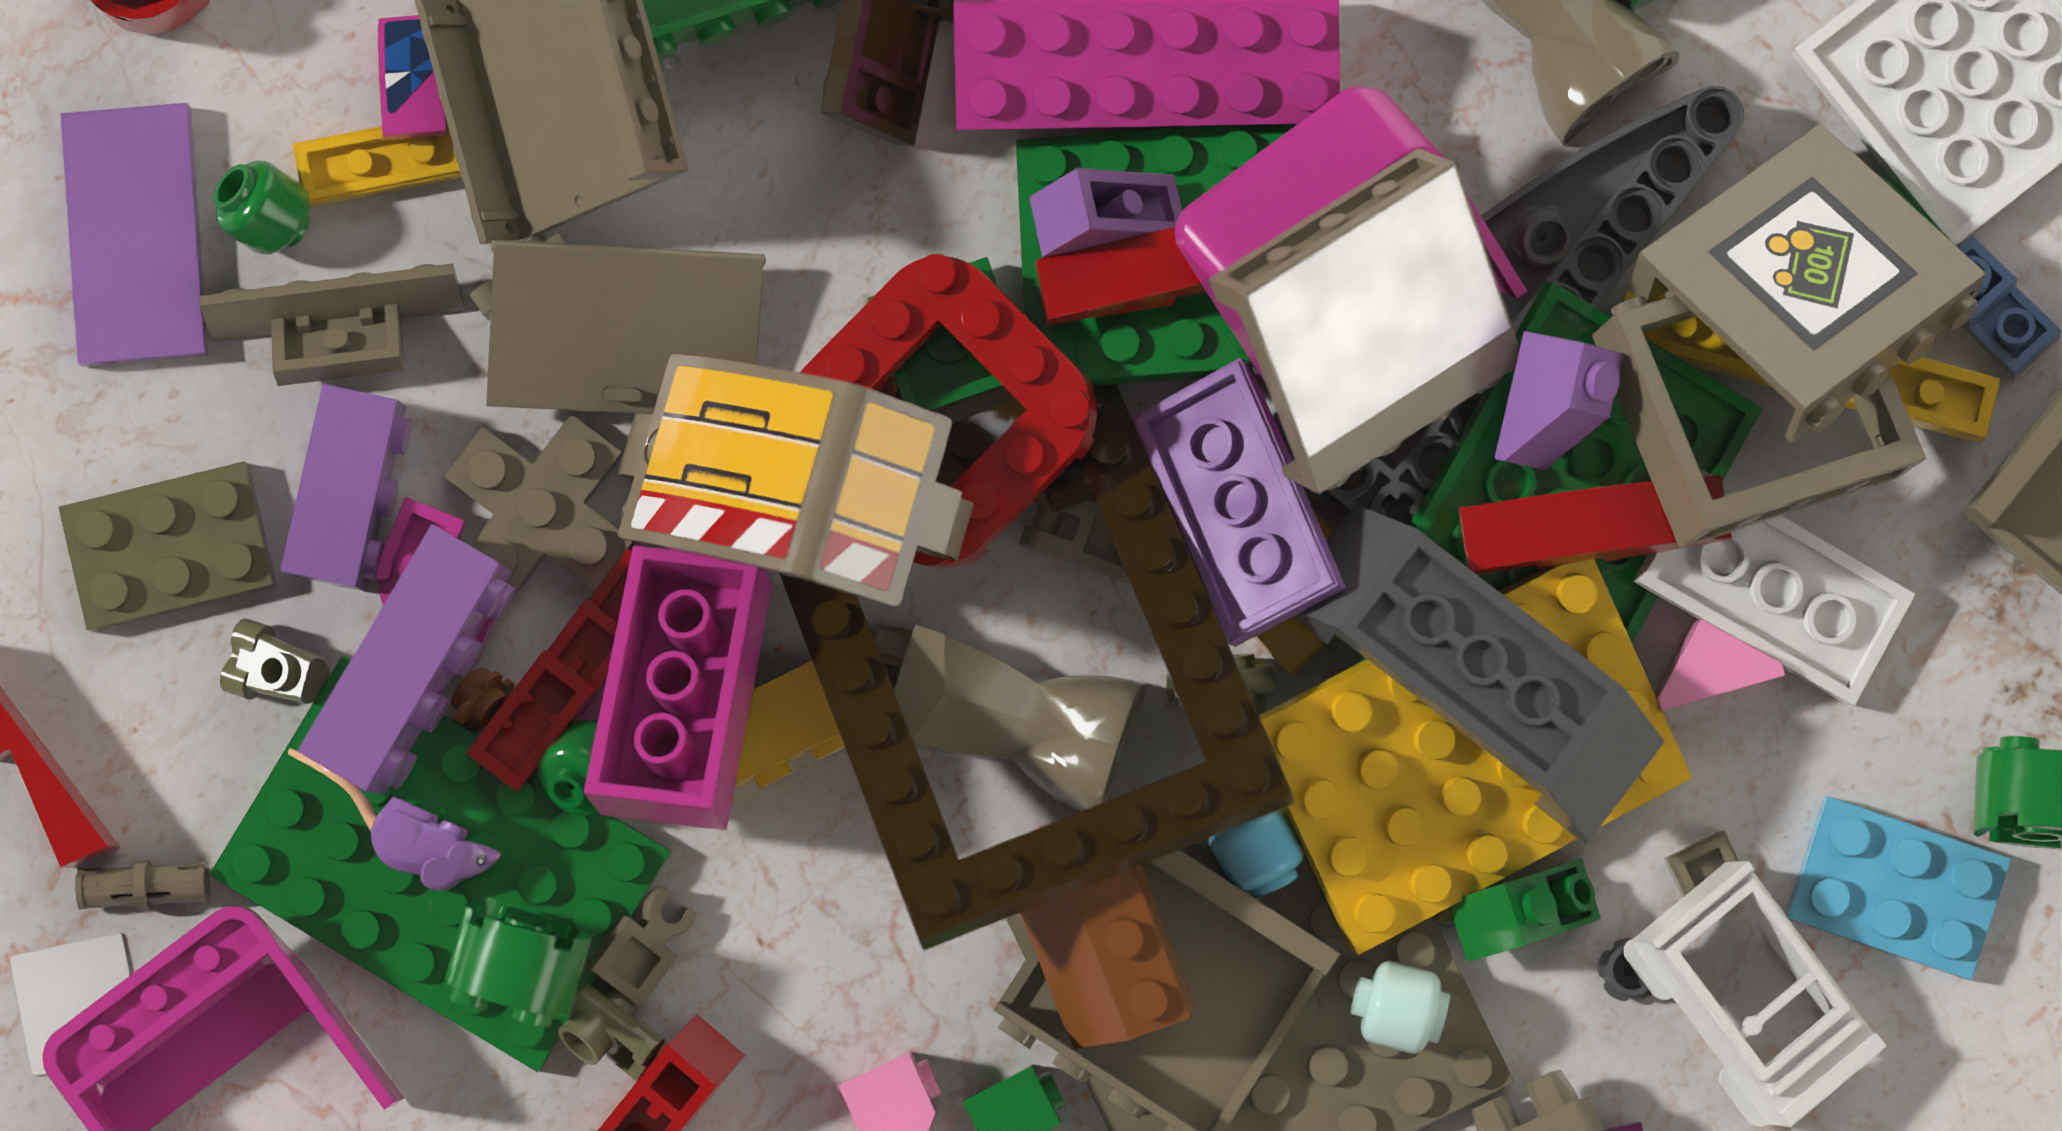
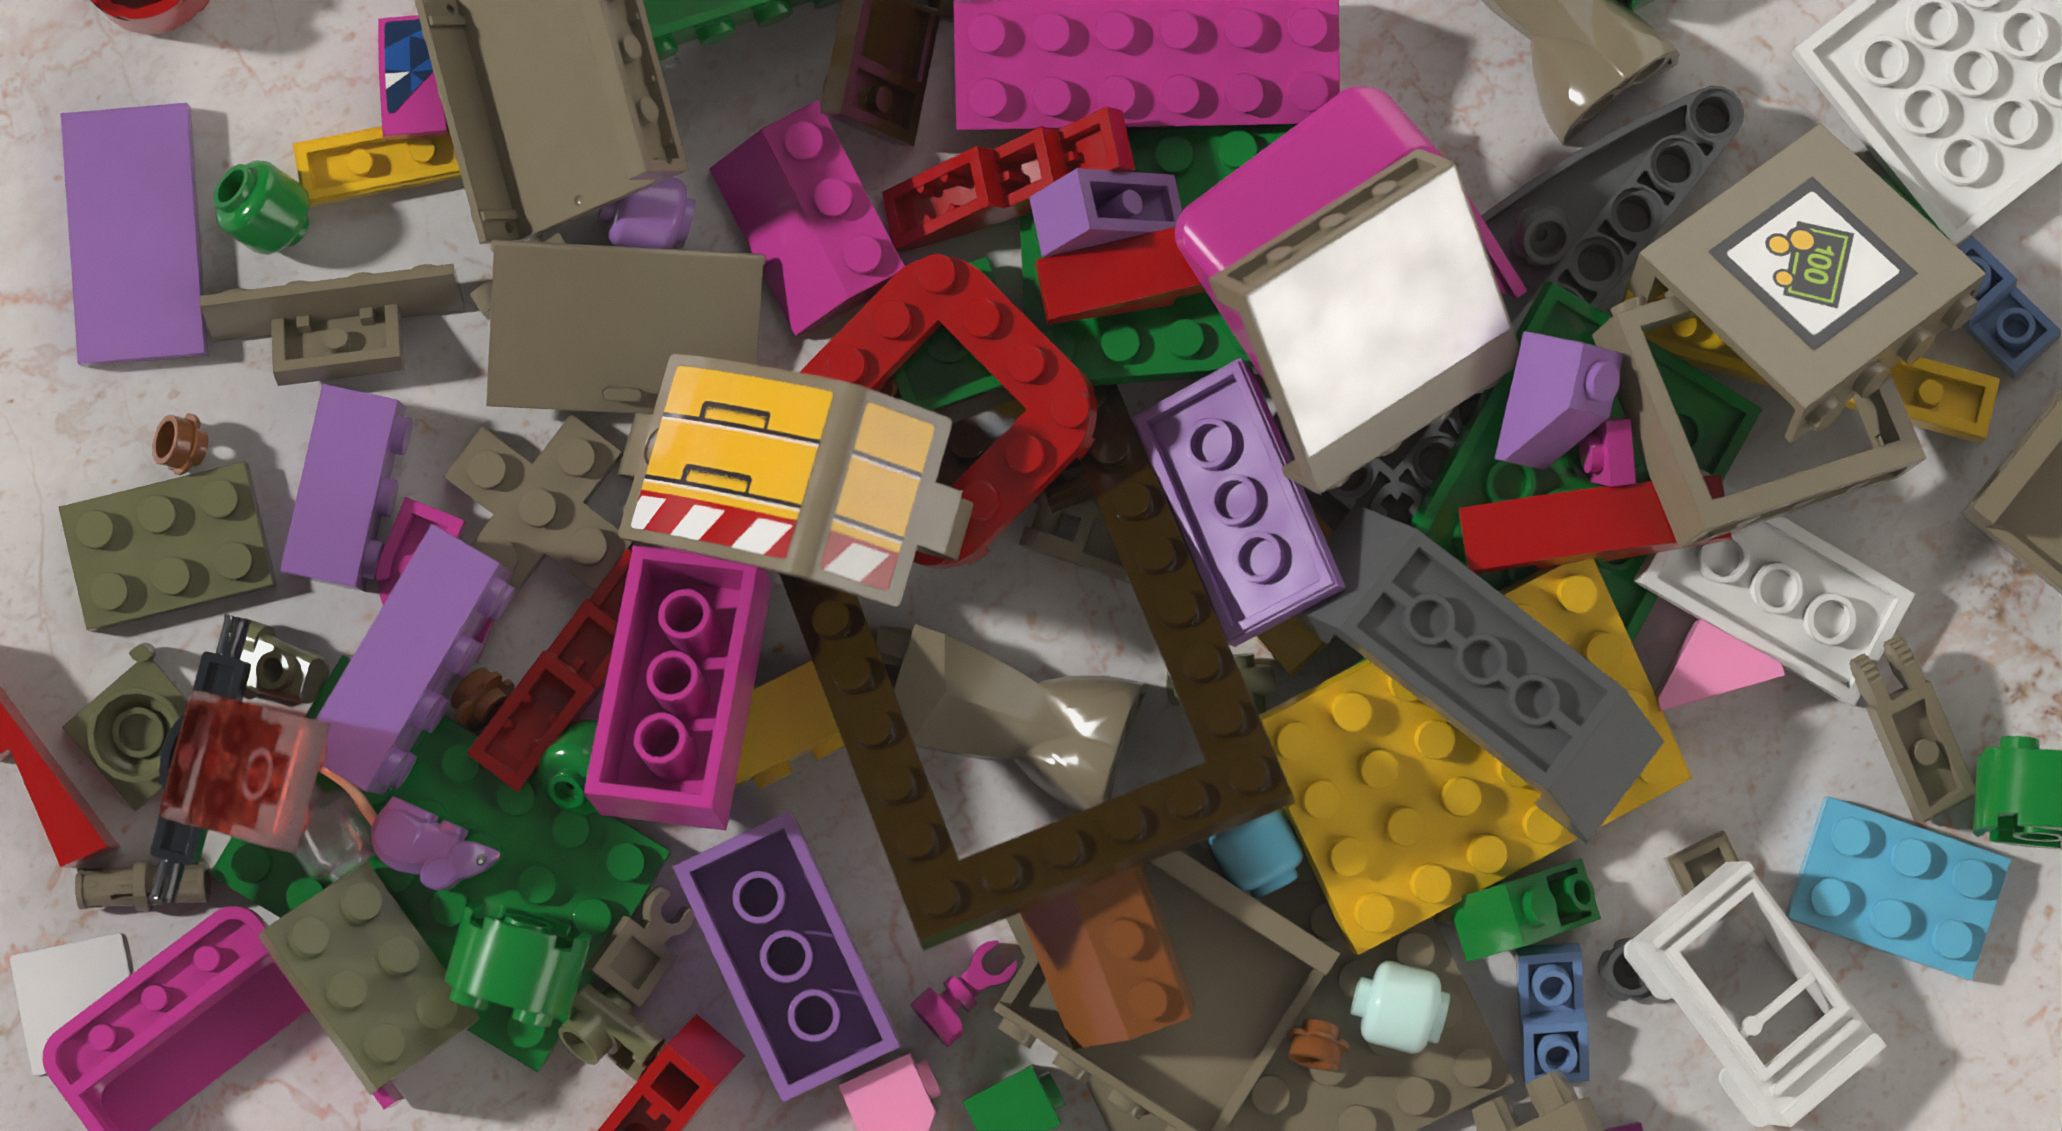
(128, 726): none -> olive hat
(180, 443): none -> dark orange plate
(232, 767): none -> clear red piece
(335, 837): none -> clear head
(367, 977): none -> olive plate
(651, 217): none -> medium lavender head
(787, 956): none -> medium lavender brick
(808, 218): none -> dark pink slope
(940, 1011): none -> dark pink piece
(996, 184): none -> red slope
(1317, 1045): none -> dark orange plate
(1552, 1011): none -> medium blue slope
(1609, 453): none -> dark pink plate
(1914, 733): none -> dark tan hinge

